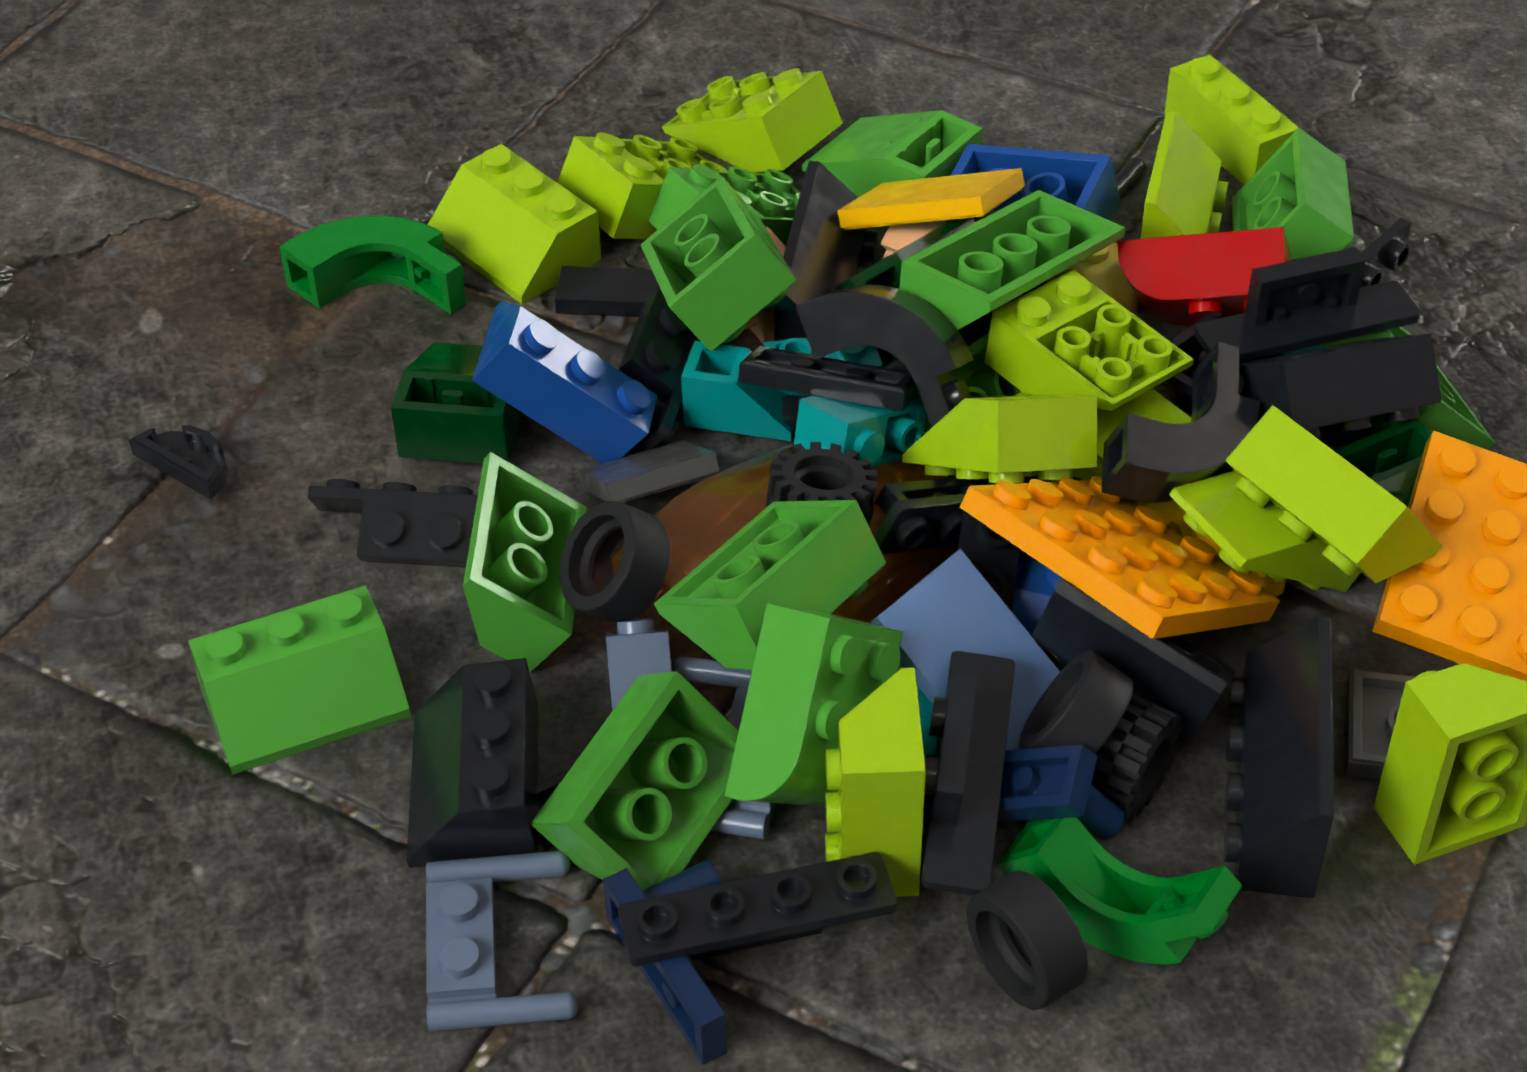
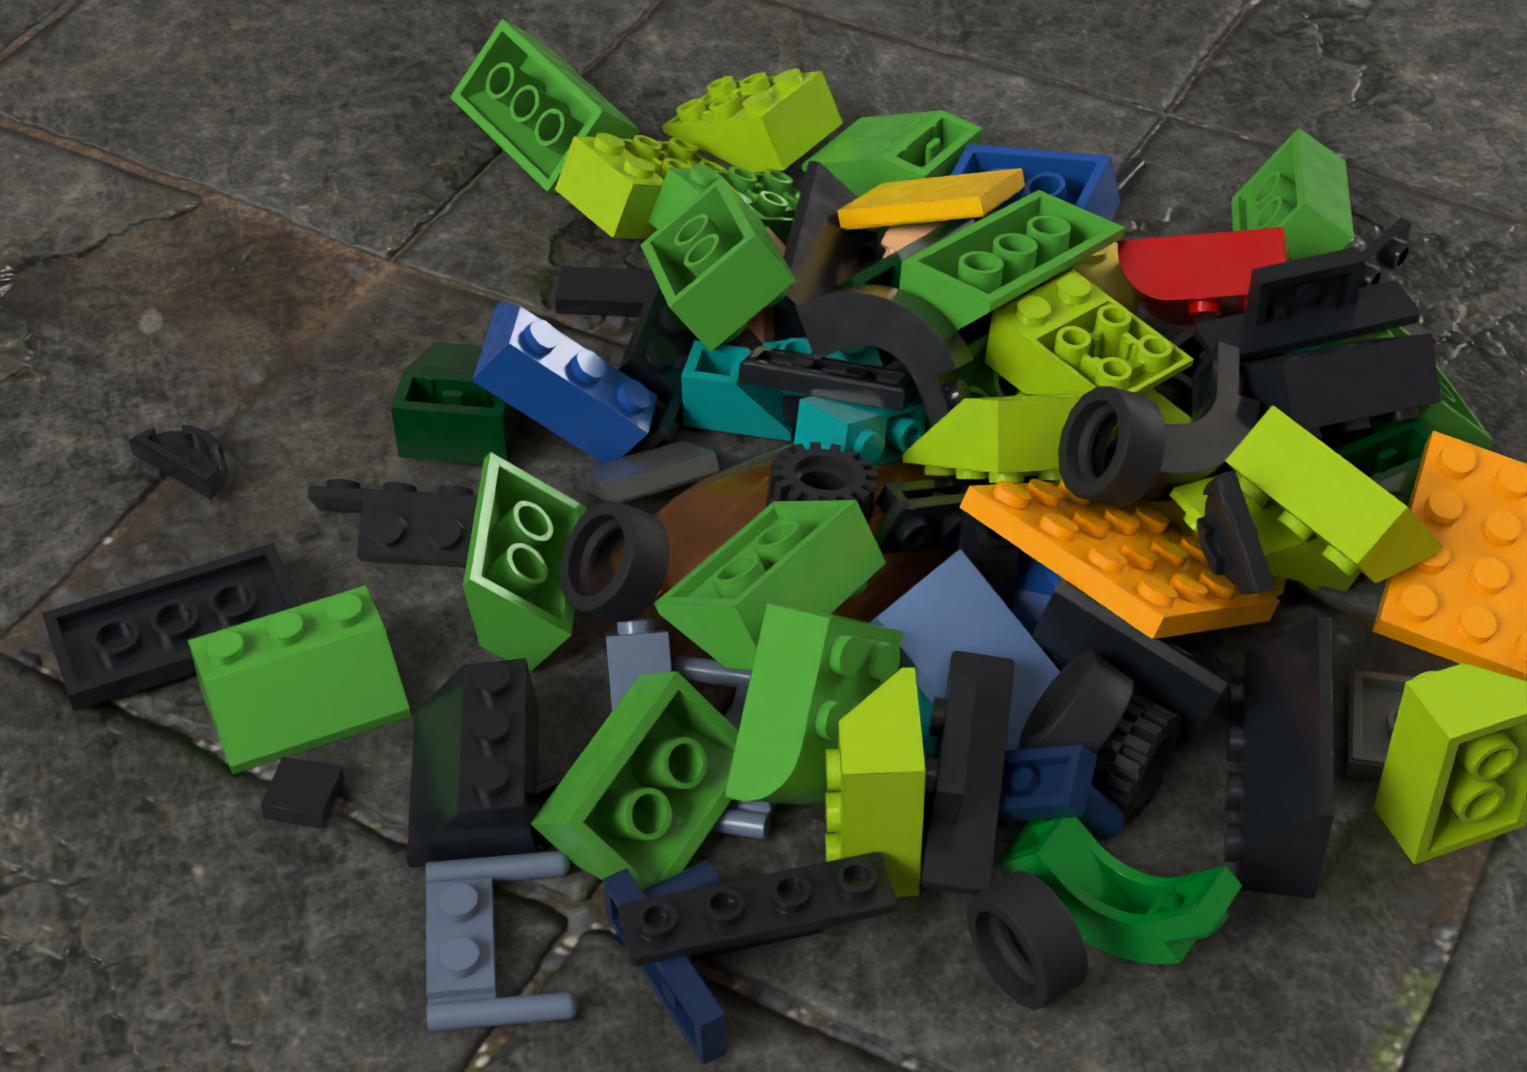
(143, 631): none -> black plate
(303, 792): none -> black tile
(372, 251): green arch -> none
(516, 224): lime slope -> none
(534, 103): none -> bright green slope
(1137, 452): none -> black tyre
(1183, 185): lime slope -> none
(1227, 115): lime slope -> none
(1231, 538): none -> black plate

